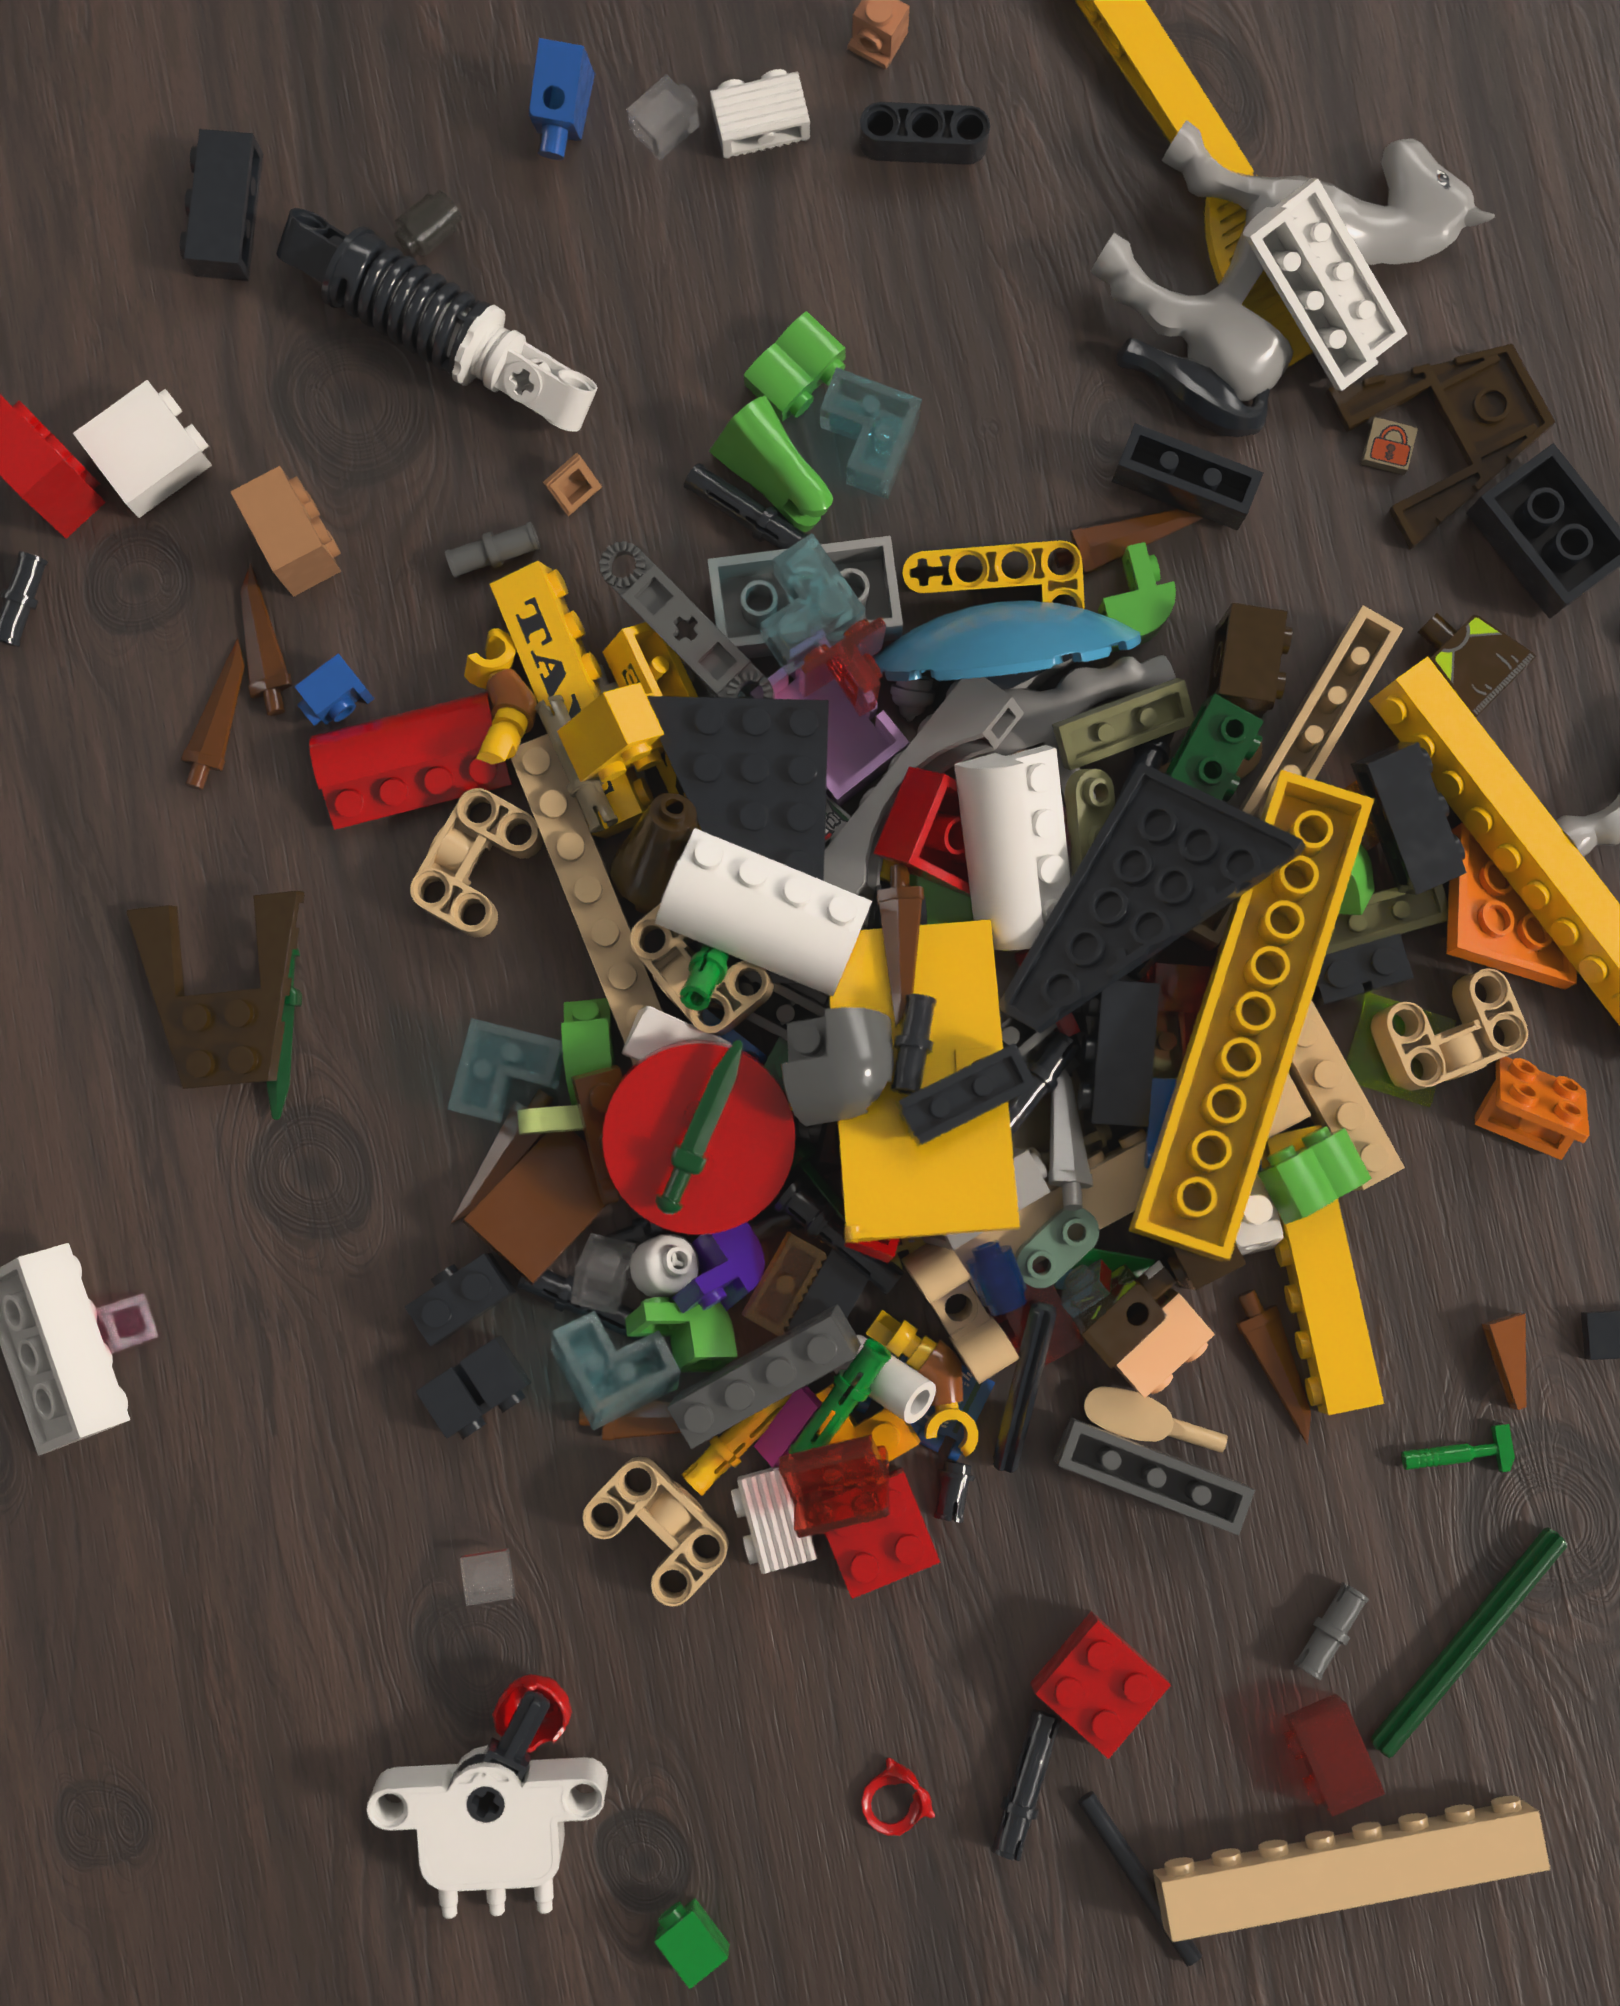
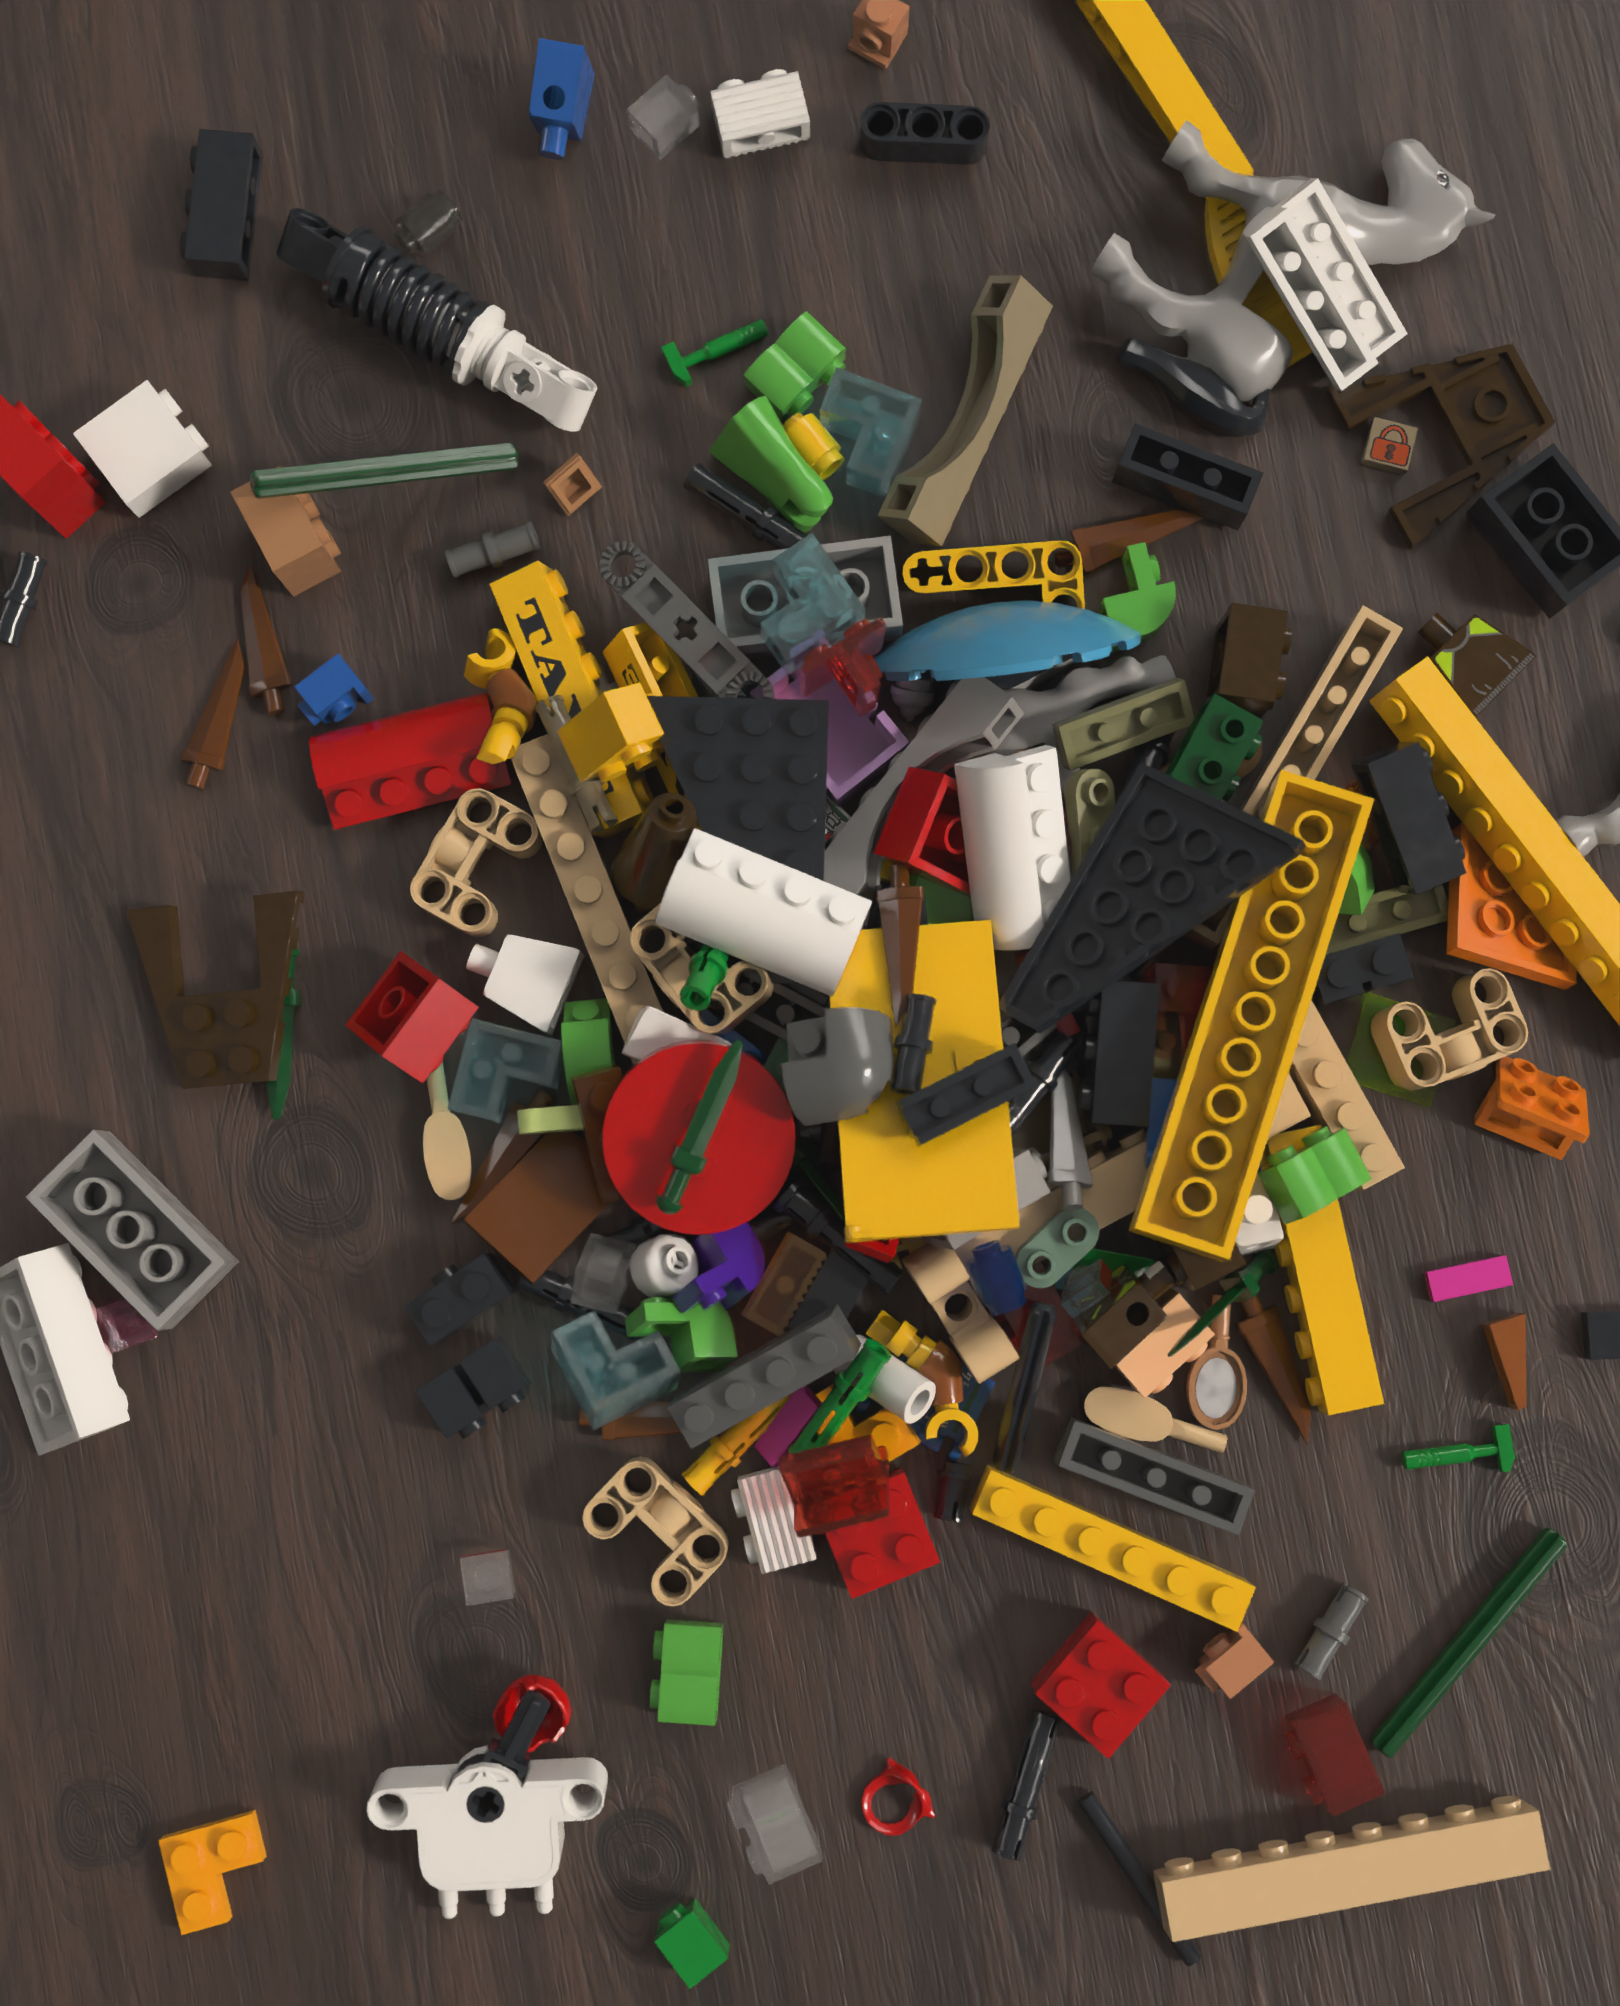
(132, 1229): none -> light grey brick
(196, 1864): none -> light orange plate
(383, 470): none -> dark green axle
(411, 1017): none -> red brick
(445, 1143): none -> tan piece
(528, 977): none -> white torso
(689, 1672): none -> bright green brick
(711, 349): none -> green piece
(775, 1823): none -> clear brick
(814, 444): none -> yellow brick
(1003, 336): none -> dark tan arch
(1112, 1548): none -> yellow brick
(1217, 1379): none -> piece
(1232, 1661): none -> nougat brick
(1237, 1287): none -> dark green sword
(1468, 1278): none -> dark pink piece

